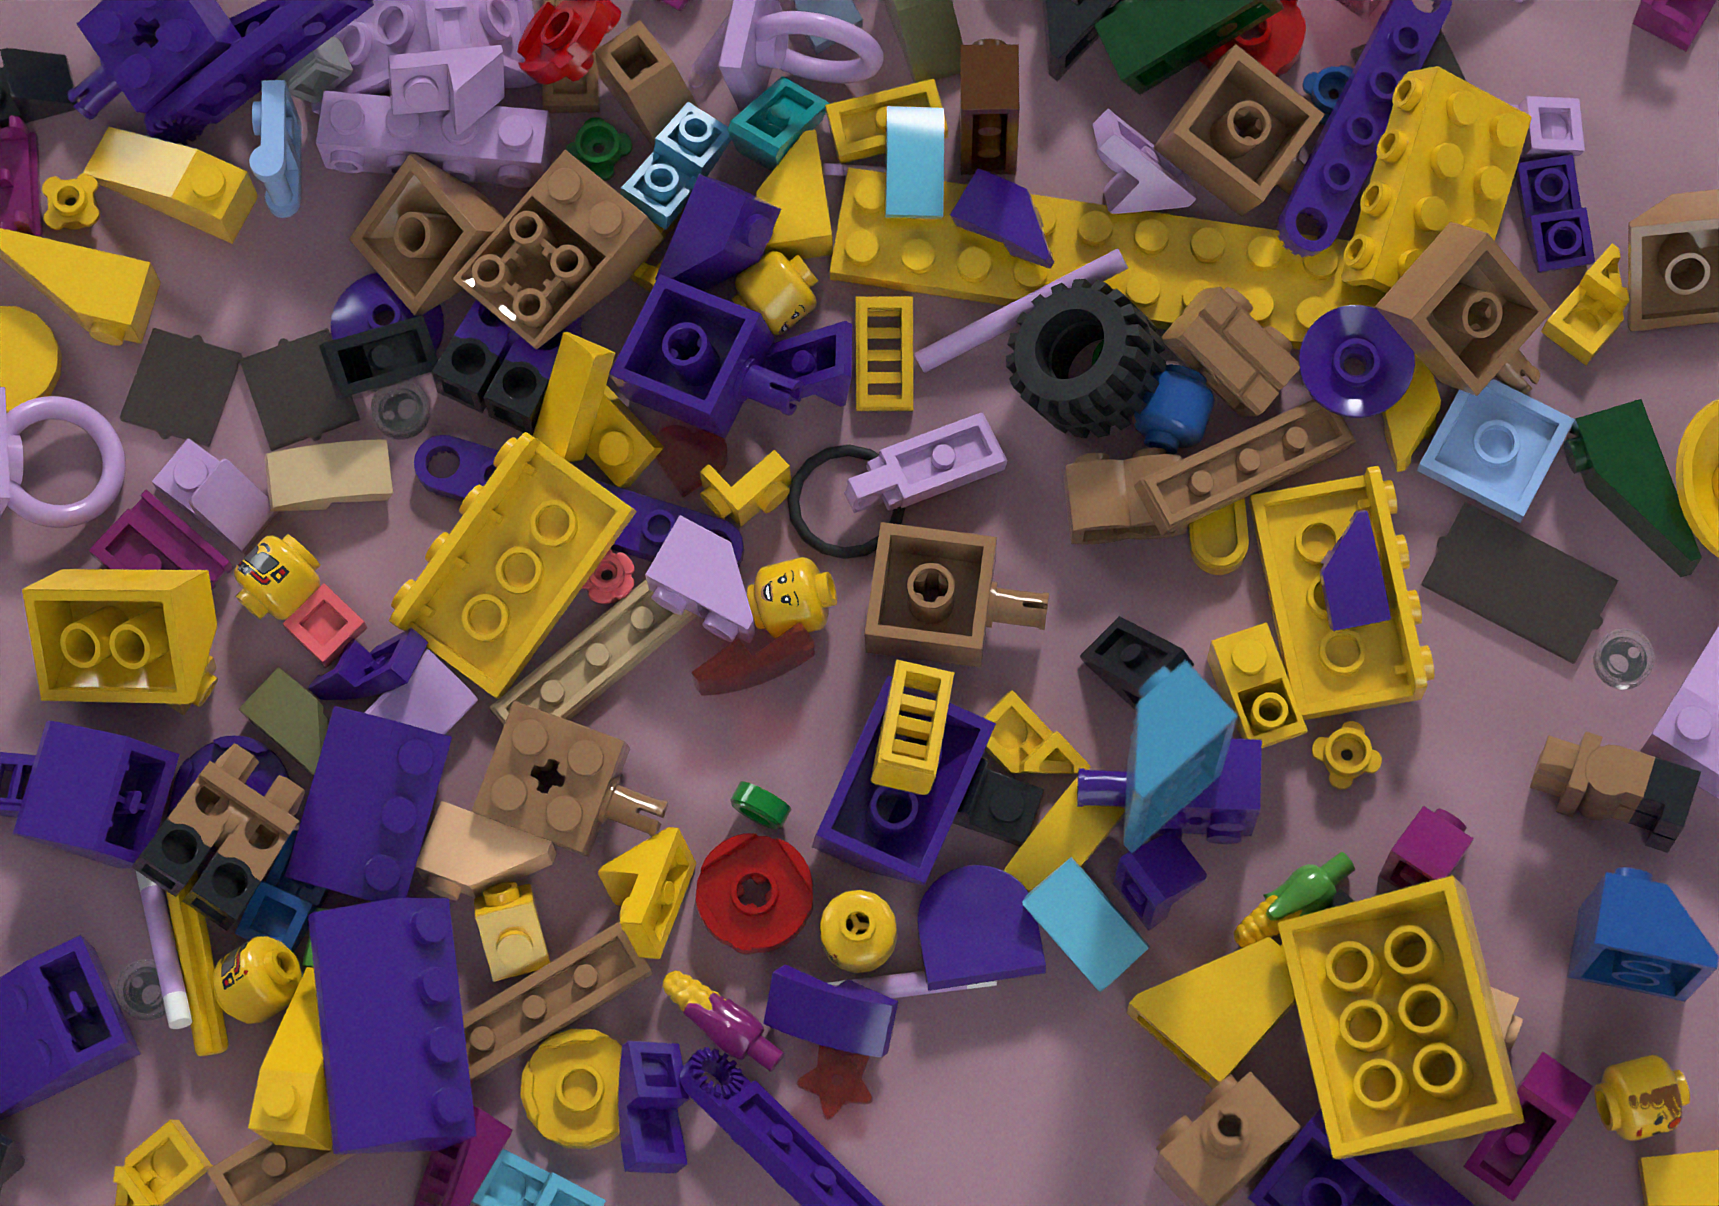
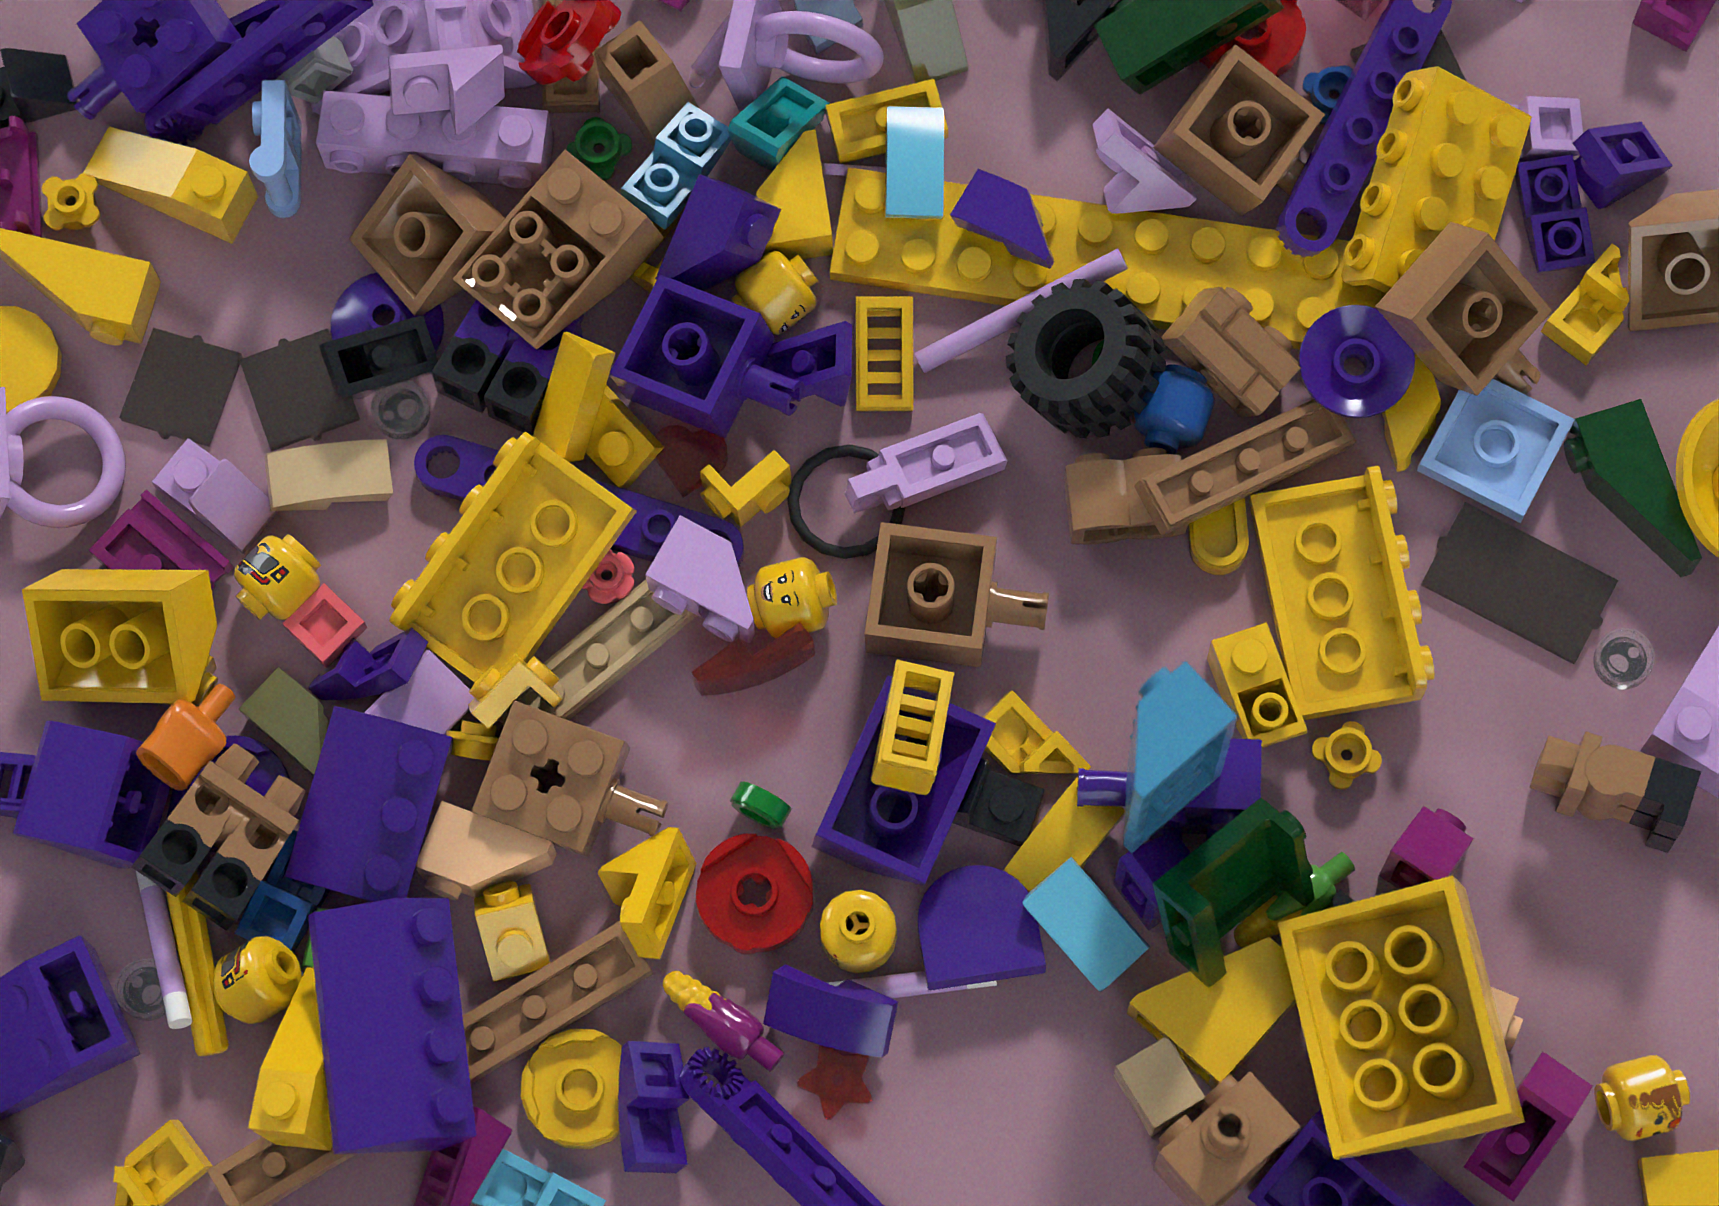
(186, 738): none -> orange piece
(474, 740): none -> yellow plate
(498, 690): none -> yellow bracket
(989, 107): reddish brown brick -> none
(1129, 656): black slope -> none
(1159, 1086): none -> tan panel
(1228, 881): none -> dark green panel
(1354, 578): dark purple slope -> none
(1617, 161): none -> dark purple slope
(1639, 939): blue slope -> none

